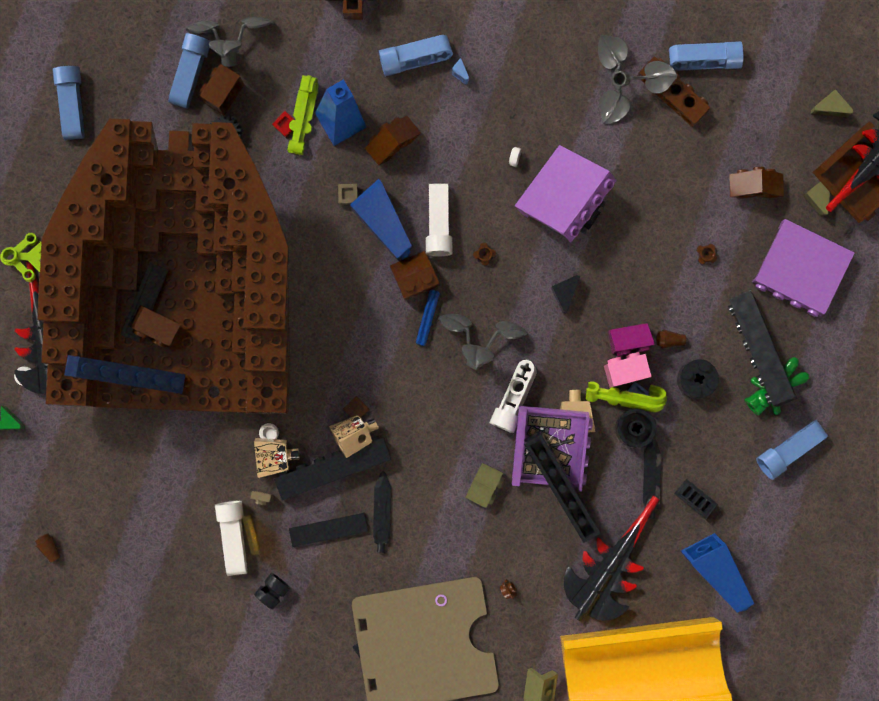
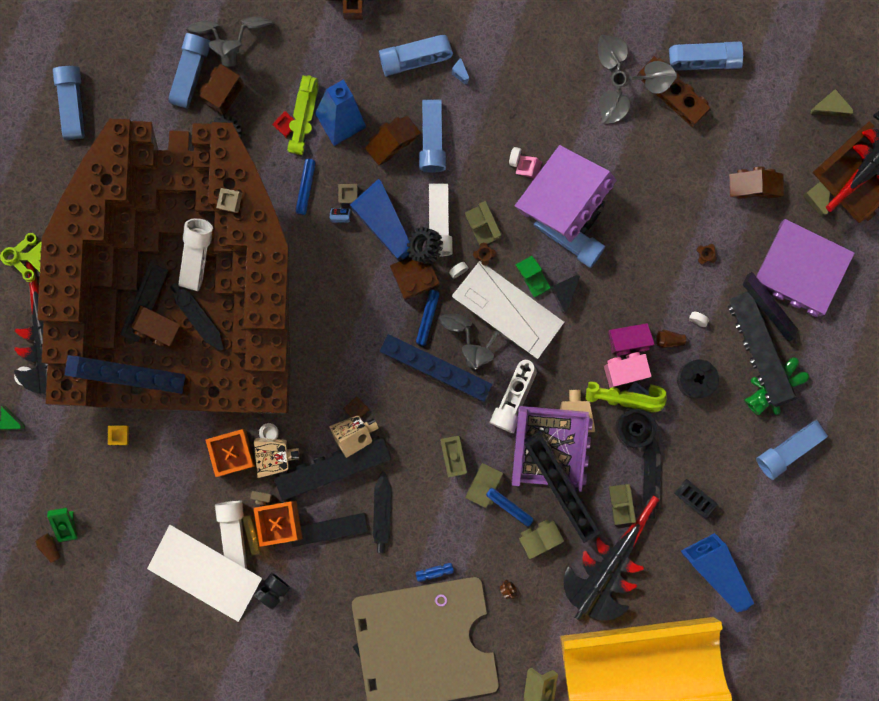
(62, 524): none -> green slope
(118, 435): none -> yellow plate
(196, 241): none -> white beam
(197, 316): none -> black piece
(204, 573): none -> white sticker
(229, 200): none -> dark tan plate
(230, 453): none -> orange brick
(278, 523): none -> orange brick
(305, 186): none -> blue axle
(340, 215): none -> medium blue slope
(432, 157): none -> medium blue beam
(432, 248): none -> black tyre
(434, 572): none -> blue axle
(435, 368): none -> dark blue brick
(453, 456): none -> olive panel
(458, 270): none -> white tile
(483, 224): none -> olive panel
(508, 309): none -> white sticker
(509, 507): none -> blue axle
(528, 166): none -> bright pink slope
(533, 276): none -> green slope
(540, 539): none -> olive brick
(585, 248): none -> medium blue beam
(622, 504): none -> olive panel
(699, 319): none -> white tile
(770, 306): none -> black tile

